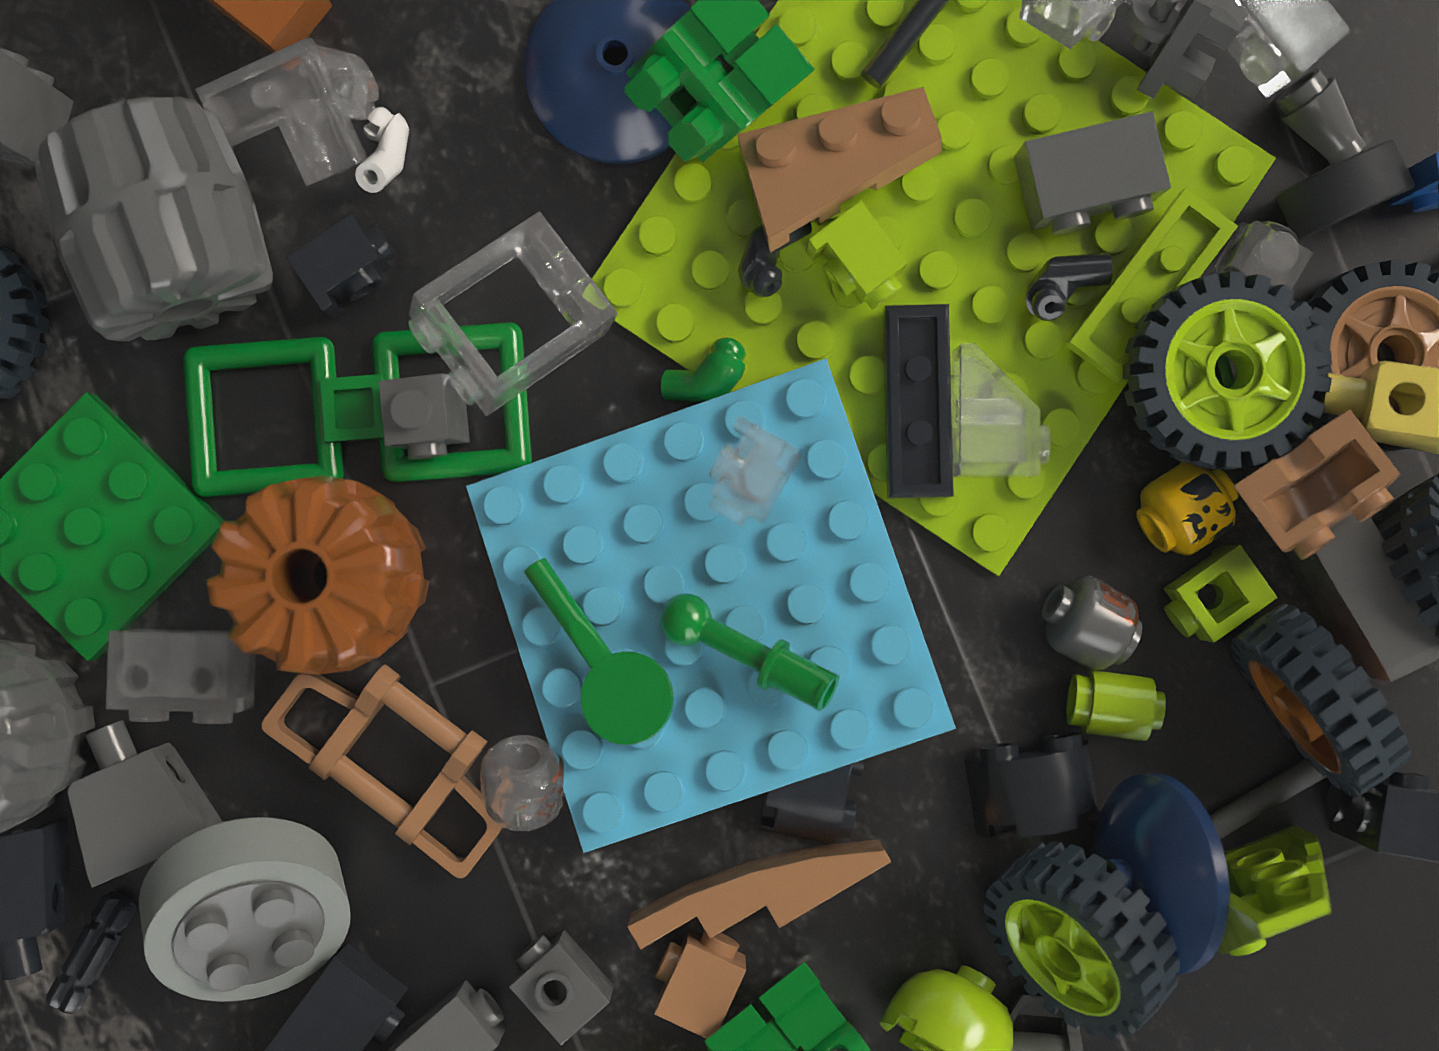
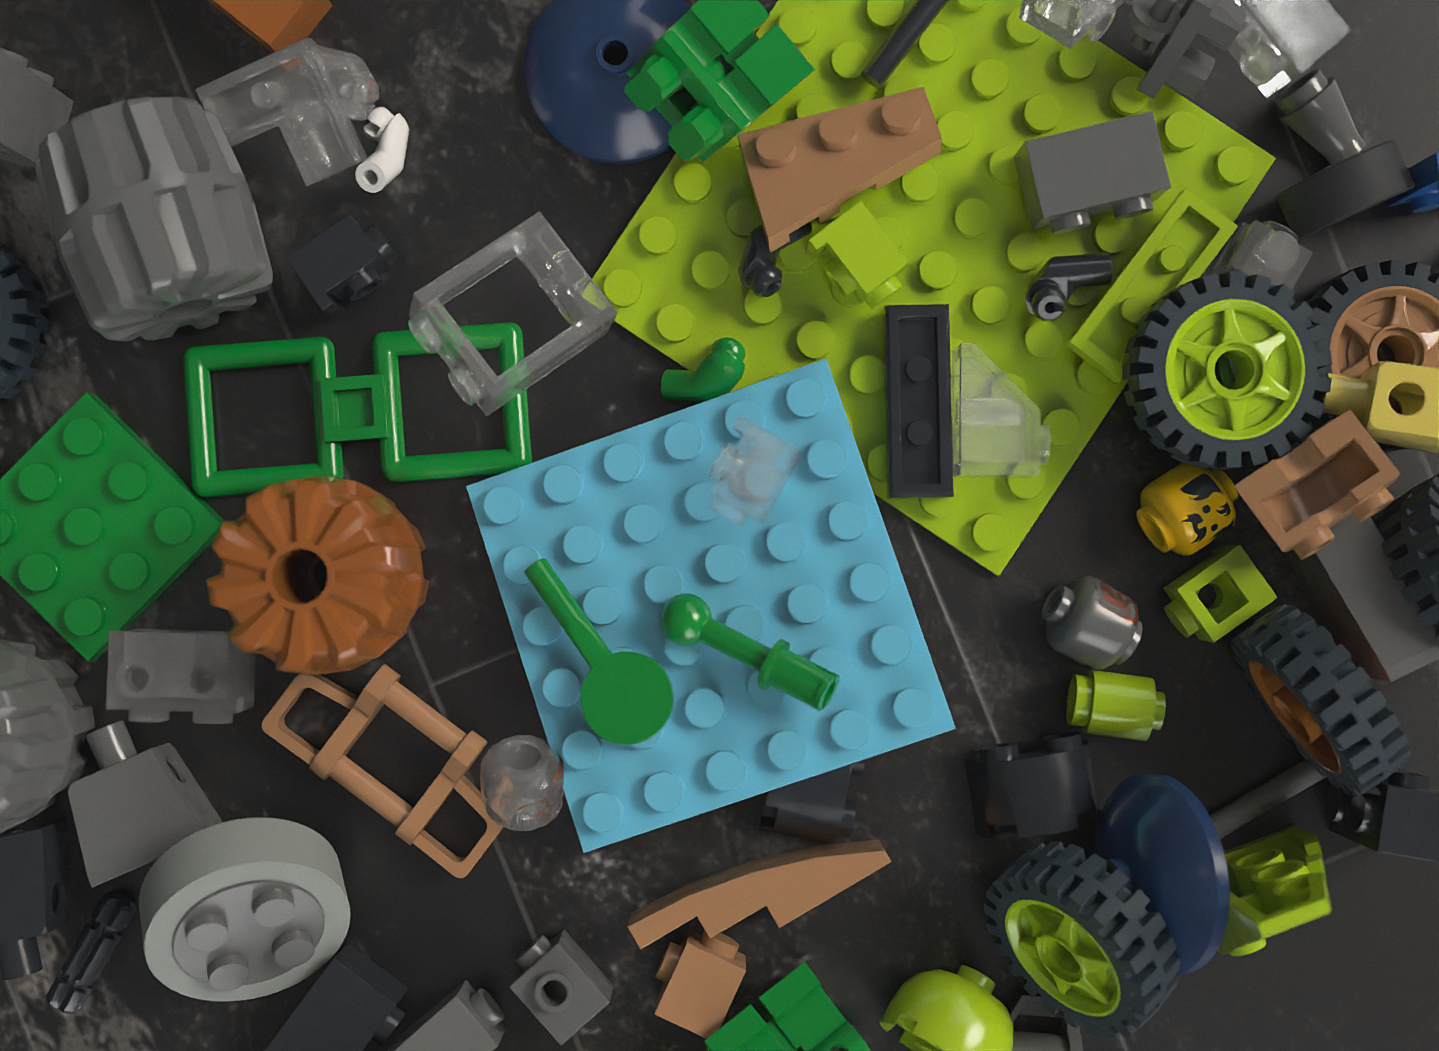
(423, 415): dark grey brick -> none

